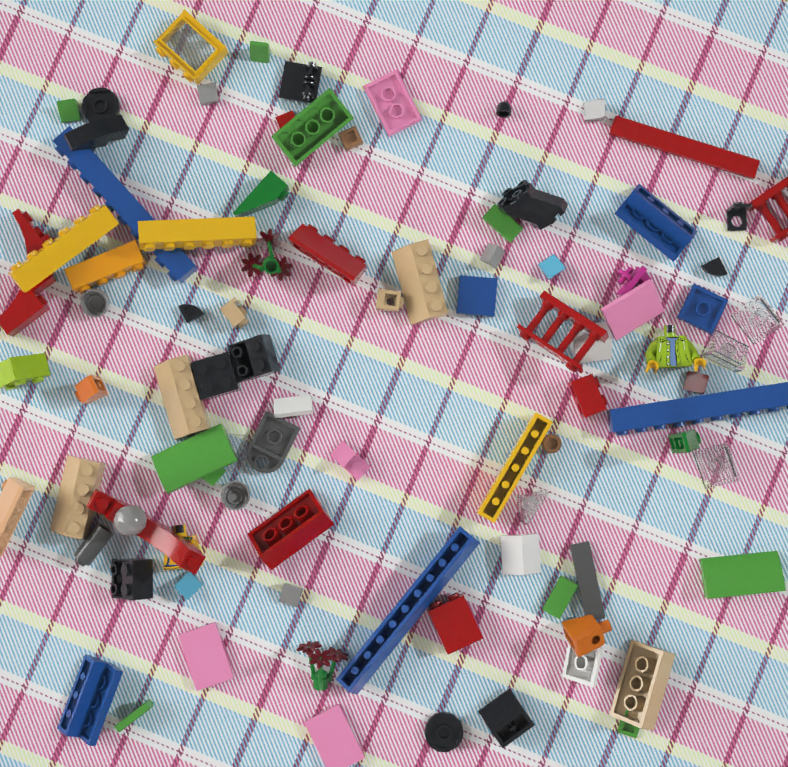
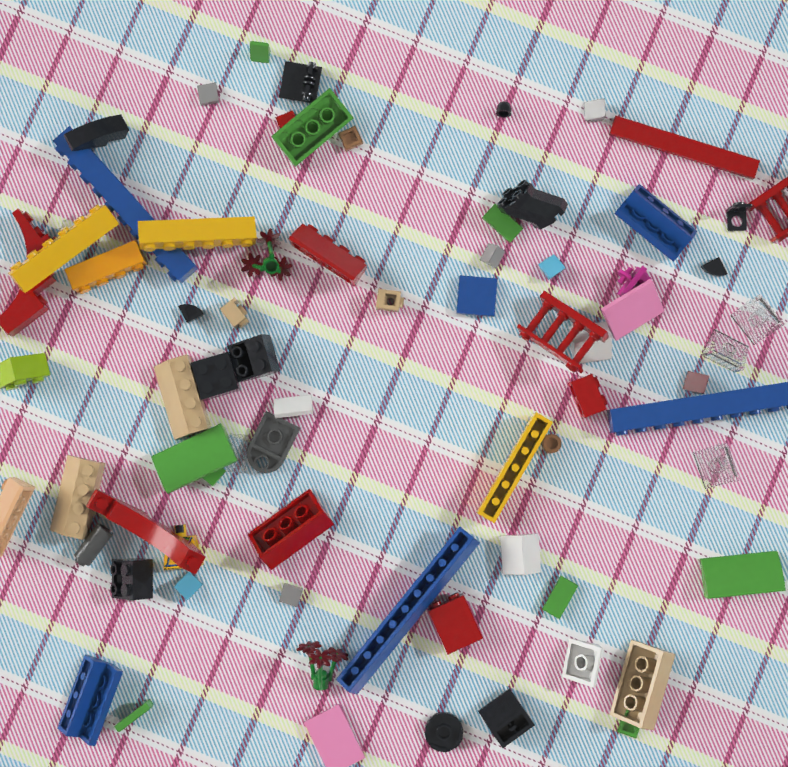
(69, 110): bright green slope -> none
(90, 389): orange slope -> none
(94, 302): light grey hair -> none
(100, 104): black tile -> none
(130, 520): light grey hair -> none
(190, 47): window -> none
(206, 656): bright pink tile -> none
(235, 495): light grey hair -> none
(265, 194): green slope -> none
(350, 460): bright pink slope -> none
(392, 103): bright pink tile -> none
(419, 282): tan slope -> none
(529, 503): clear slope -> none
(585, 633): orange torso -> none
(587, 580): dark grey tile -> none
(672, 352): lime torso -> none
(684, 441): green slope -> none
(702, 309): blue tile -> none

